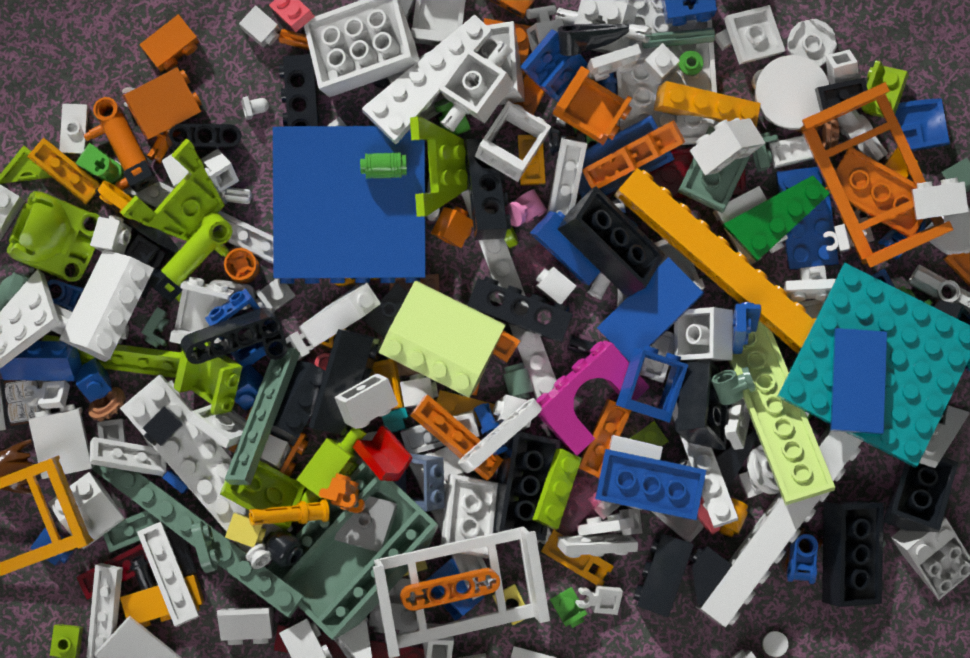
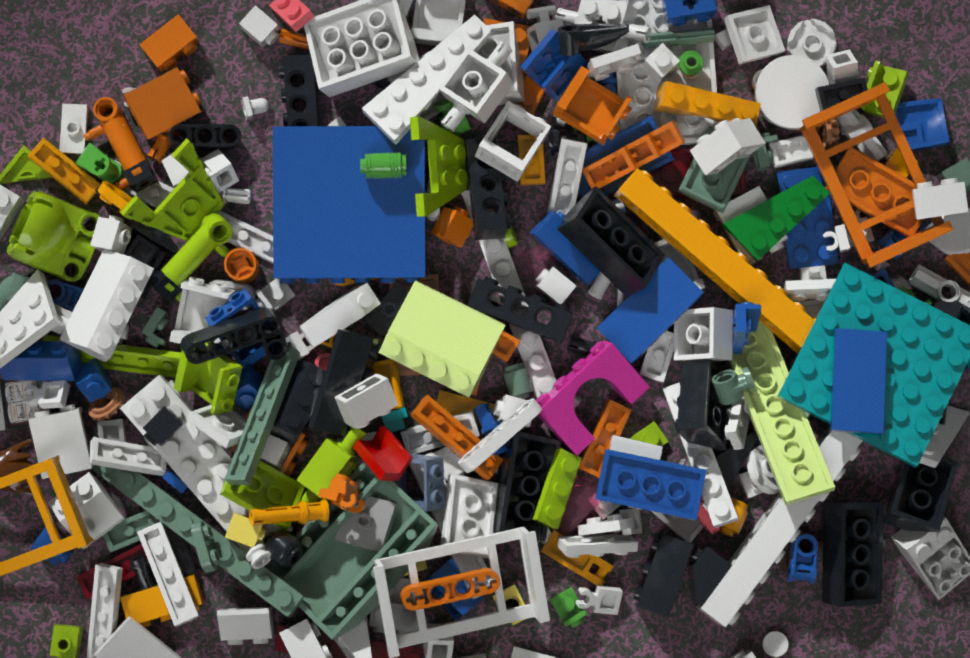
(416, 389): white brick -> none
(525, 208): bright pink piece -> none
(671, 390): blue window -> none

